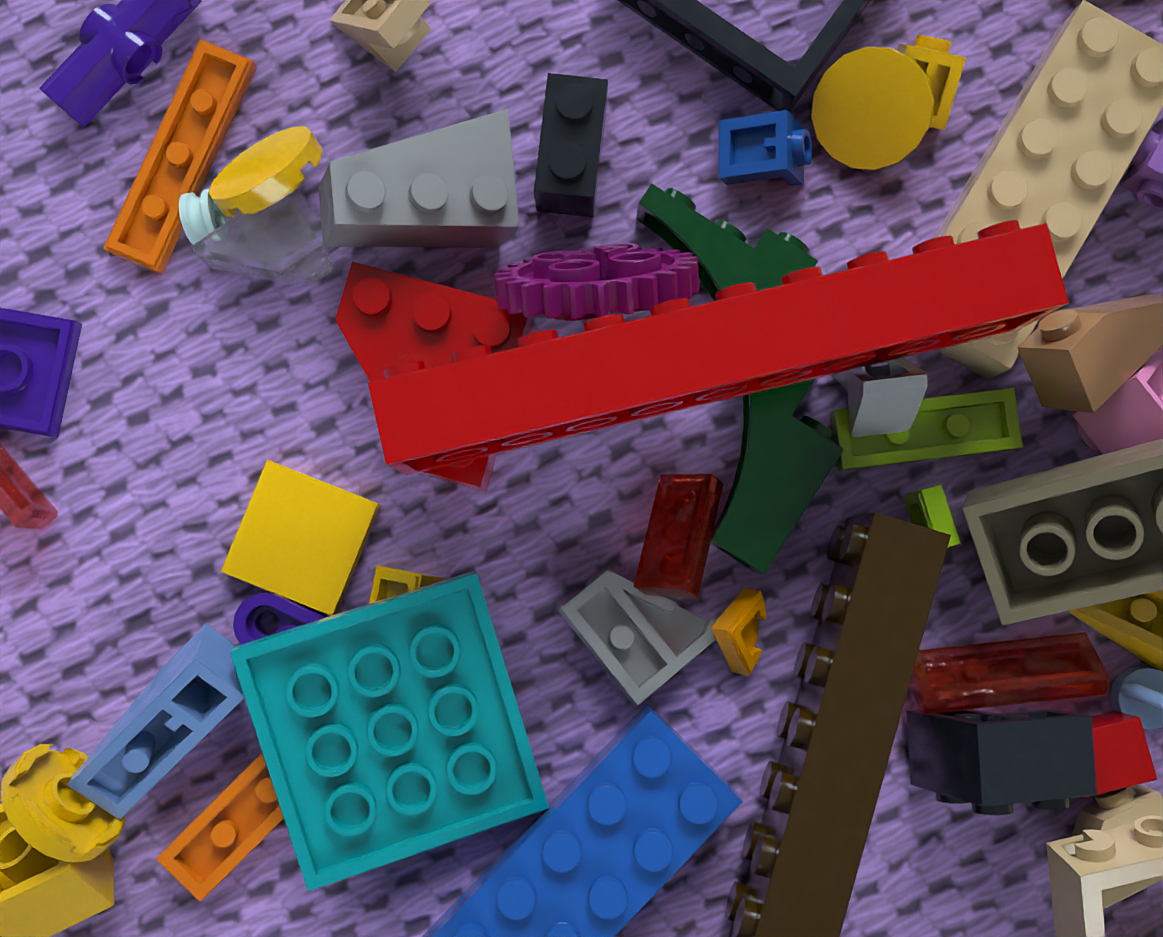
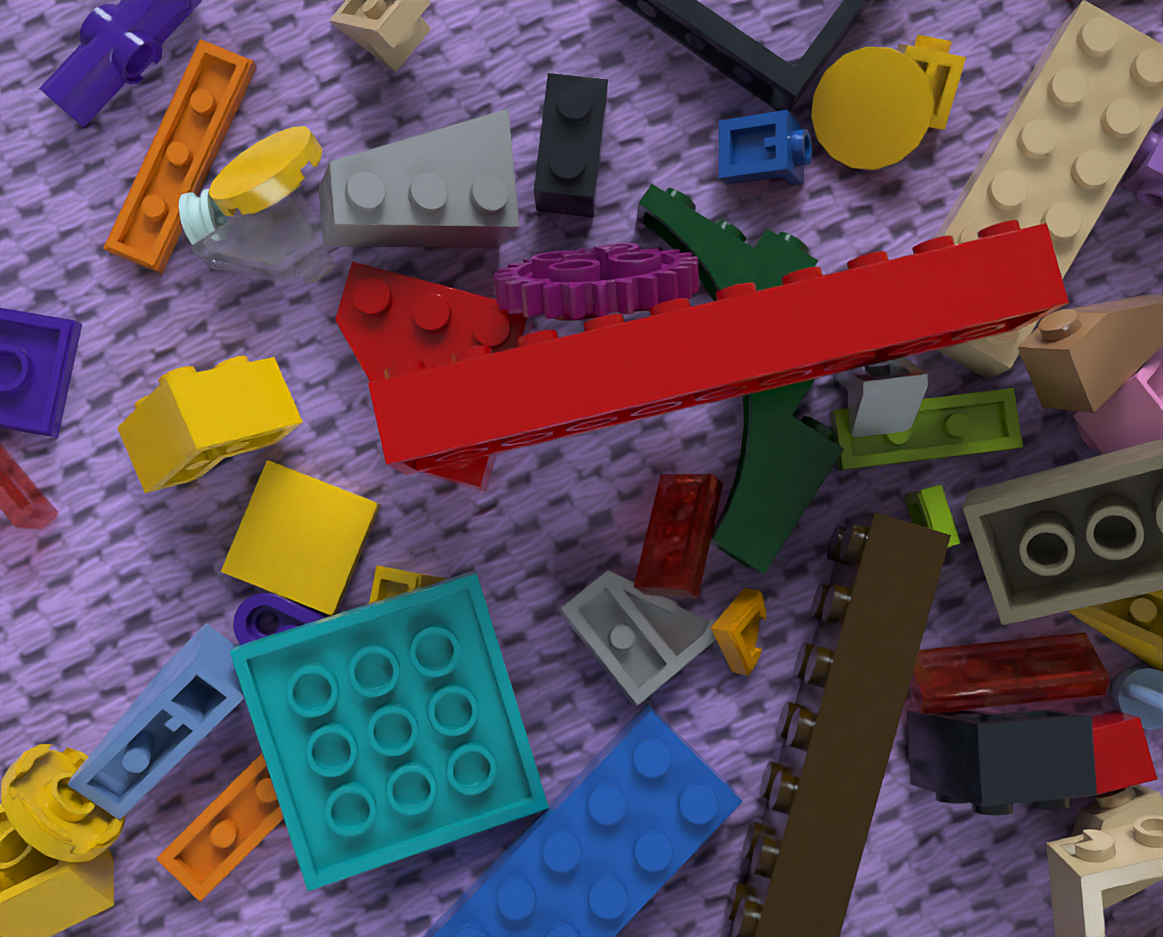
(206, 417): none -> yellow brick

